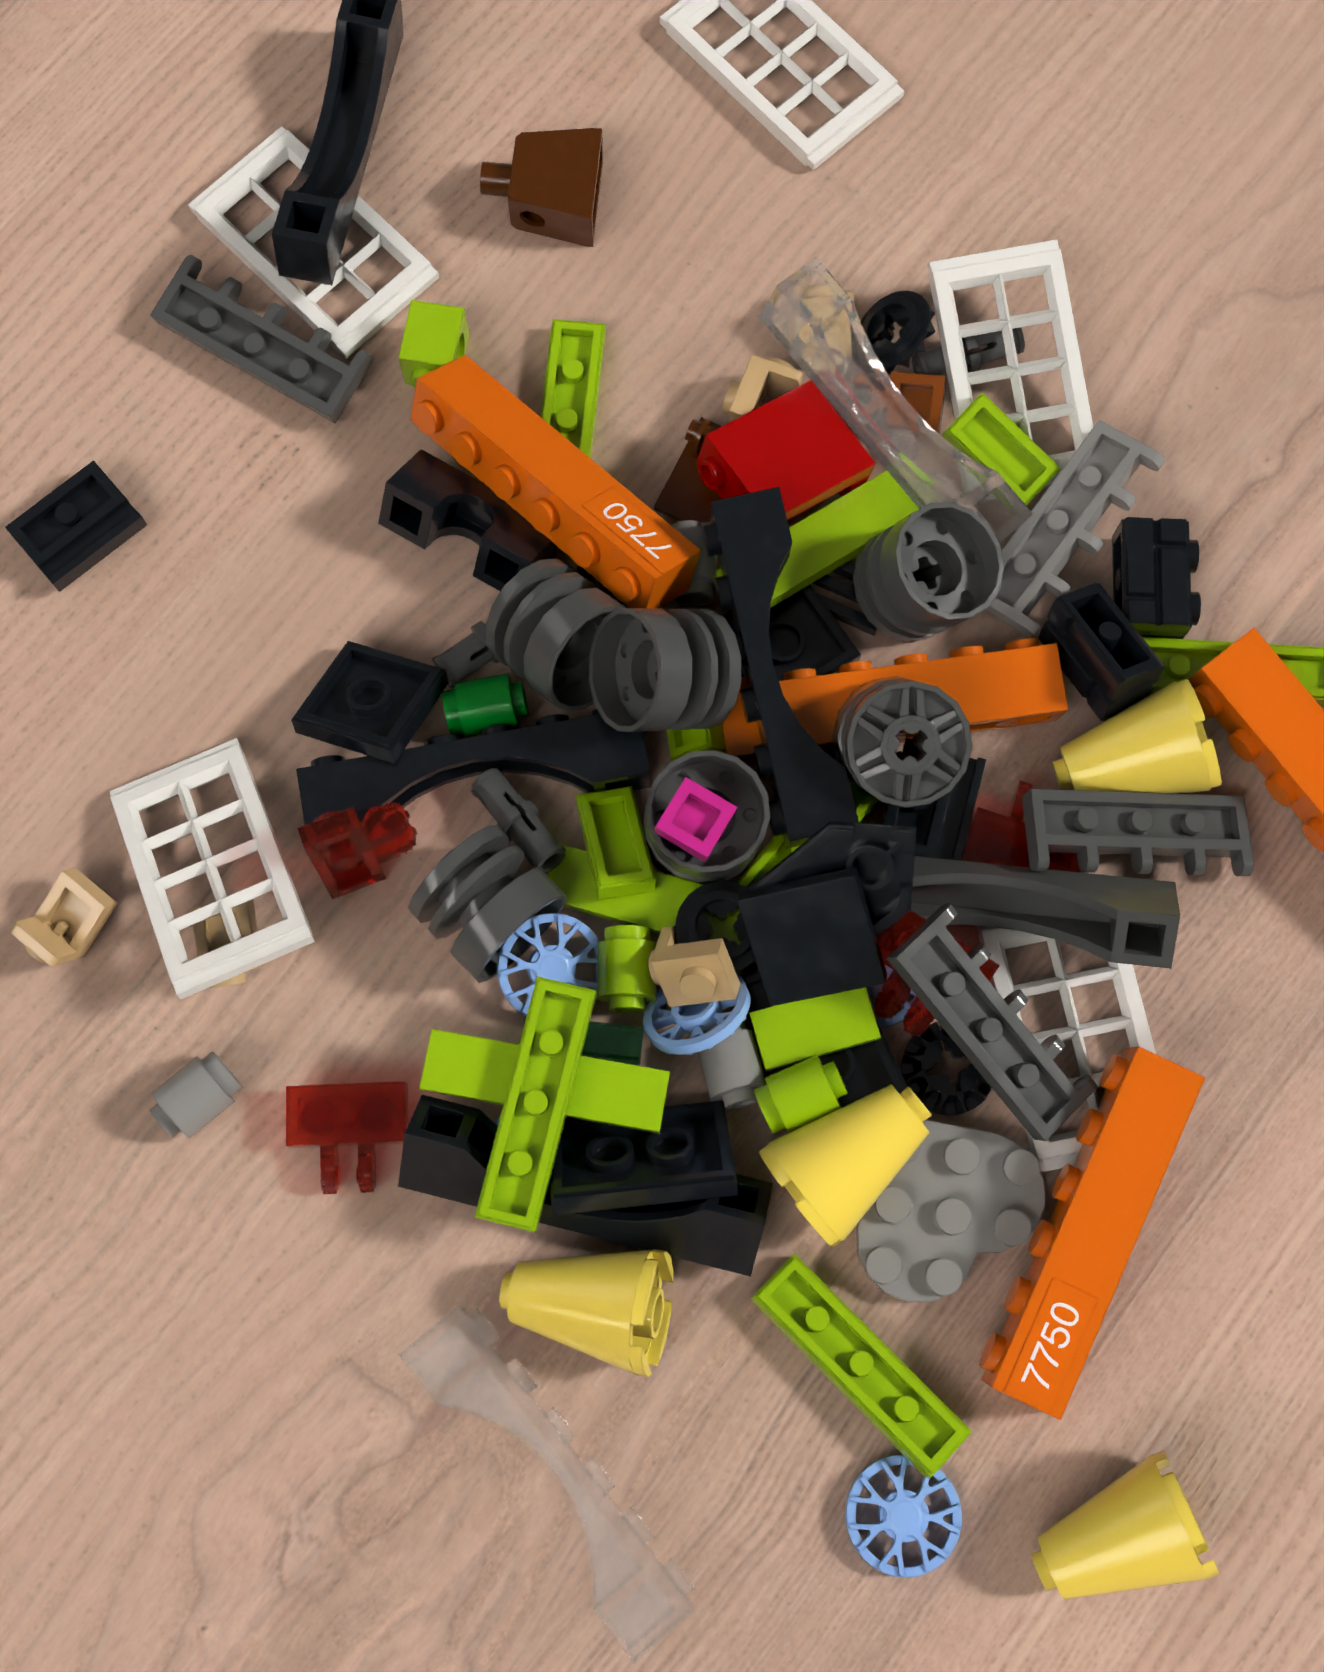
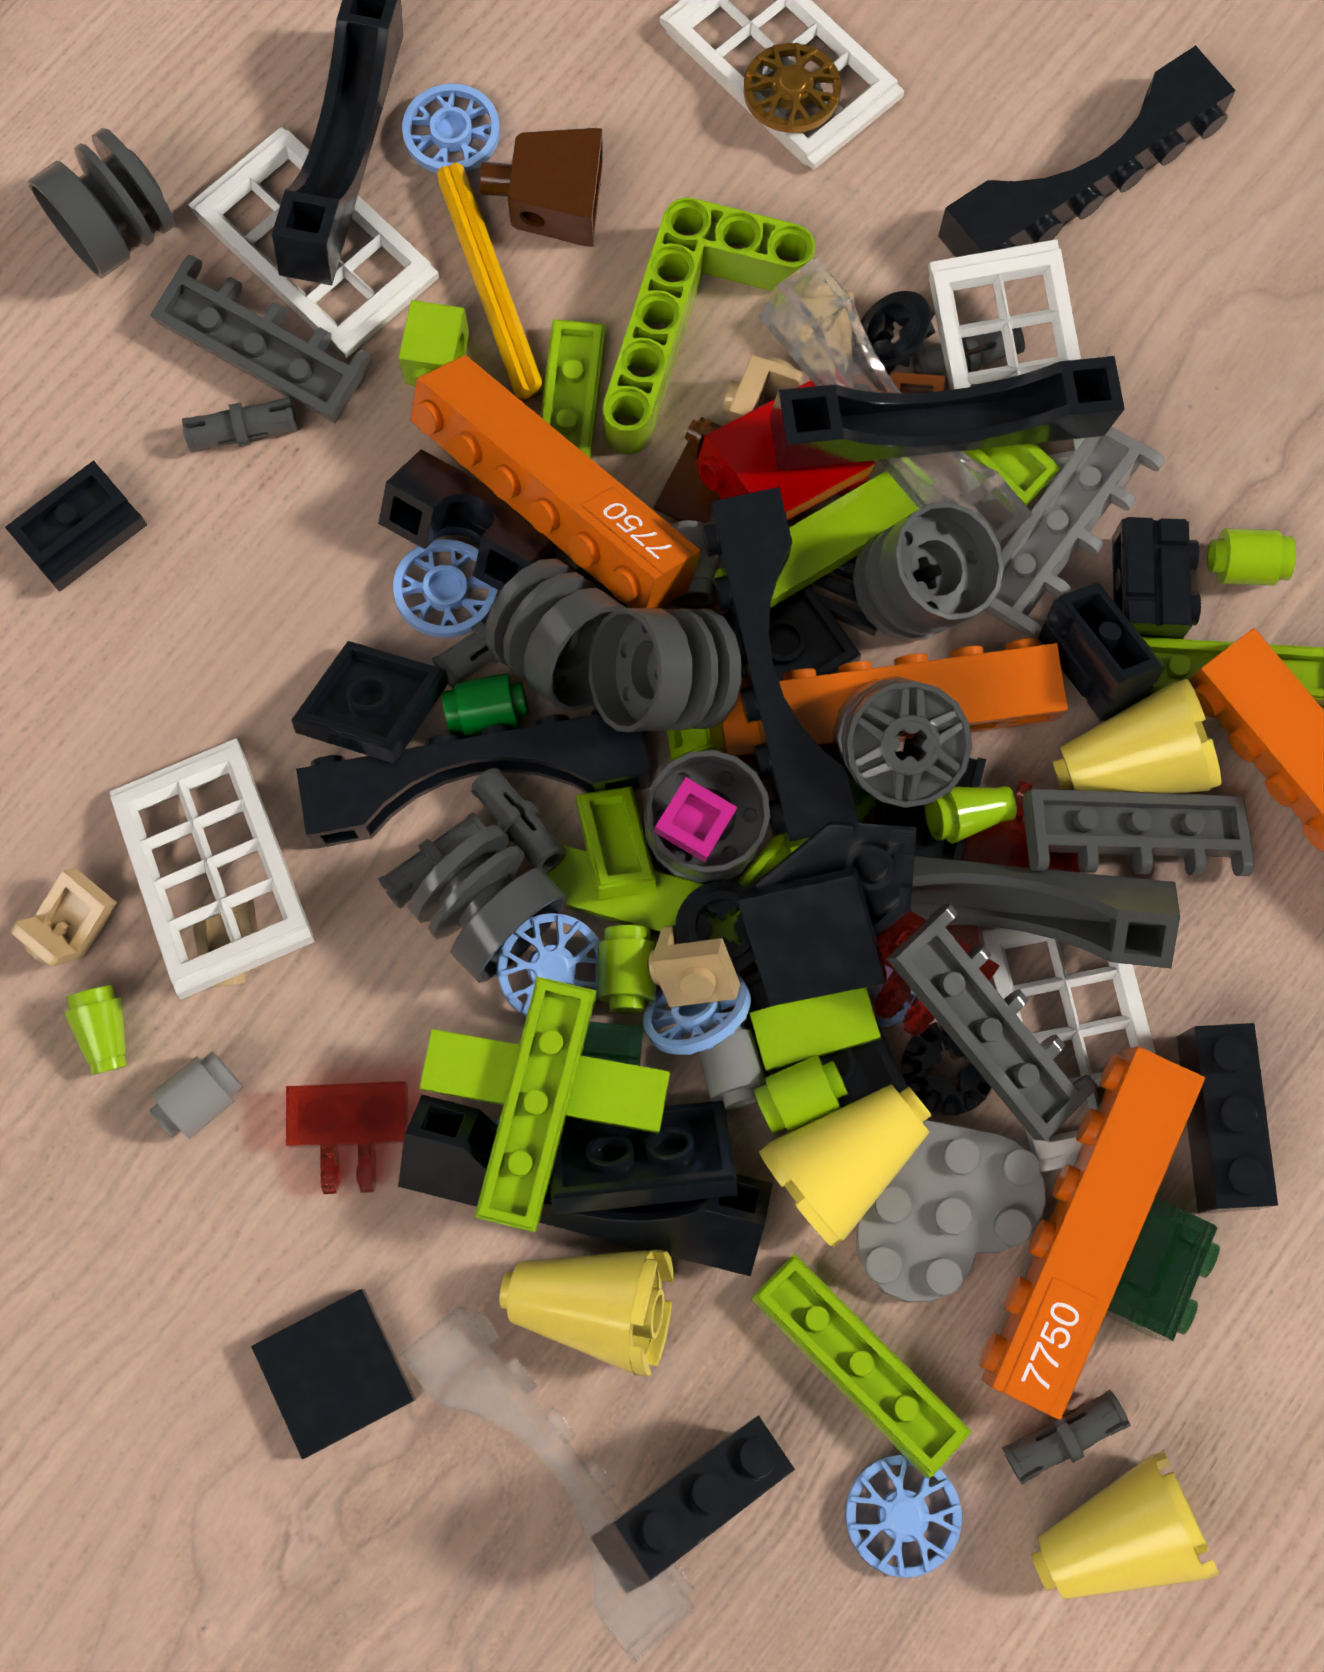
(98, 1027): none -> lime cone
(102, 202): none -> dark grey wheel
(239, 424): none -> dark grey pin
(333, 1373): none -> black tile
(351, 852): clear red hinge -> none
(408, 876): none -> dark grey pin
(443, 589): none -> light blue wheel
(451, 127): none -> light blue wheel
(490, 281): none -> yellow axle
(672, 302): none -> lime beam
(692, 1505): none -> black brick
(792, 87): none -> pearl gold wheel
(854, 425): none -> black arch
(969, 811): none -> lime cone
(1066, 1437): none -> dark grey pin
(1163, 1273): none -> clear green brick
(1181, 104): none -> black arch
(1228, 1120): none -> black brick
(1251, 557): none -> lime brick

